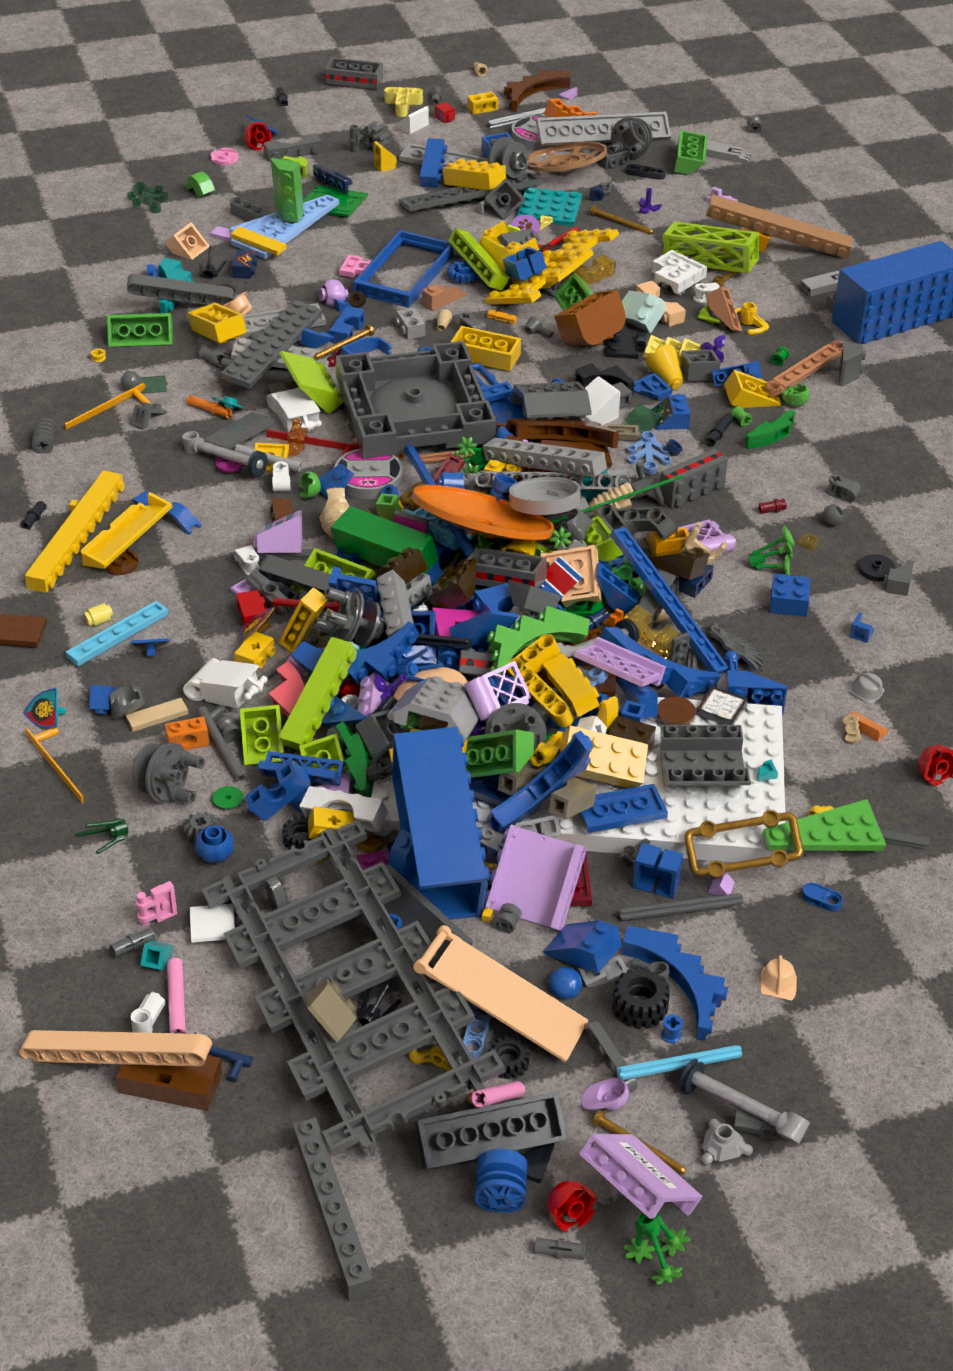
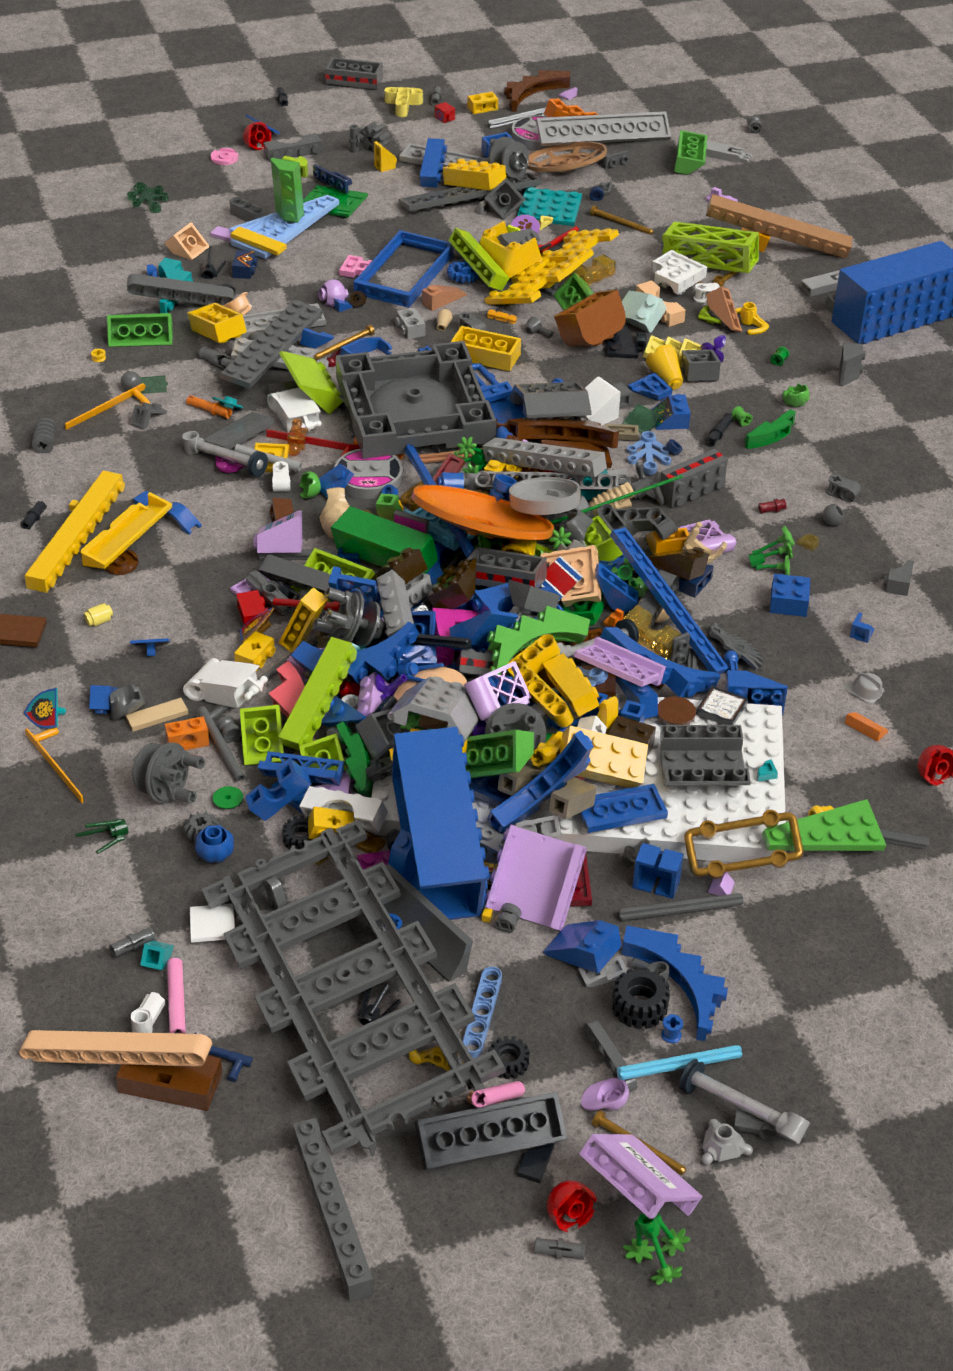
(117, 633): medium azure plate -> none
(162, 901): bright pink plate -> none
(200, 183): bright green brick -> none
(247, 559): white piece -> none
(331, 1008): dark tan slope -> none
(348, 320): blue arch -> none
(414, 121): white slope -> none
(448, 657): blue hips -> none
(480, 69): tan cone -> none
(501, 1180): blue wheel -> none
(503, 994): light nougat flag -> none
(530, 262): blue piece -> none
(565, 983): blue hair -> none
(597, 618): dark blue pin -> none
(612, 375): black arch -> none
(630, 135): dark grey piece -> none
(645, 171): black beam -> none
(646, 203): dark purple plant -> none
(721, 375): blue slope -> none
(748, 391): yellow slope -> none
(779, 979): light nougat piece -> none
(804, 368): nougat plate -> none
(818, 896): blue piece -> none
(852, 728): tan piece -> none
(875, 566): black plate -> none

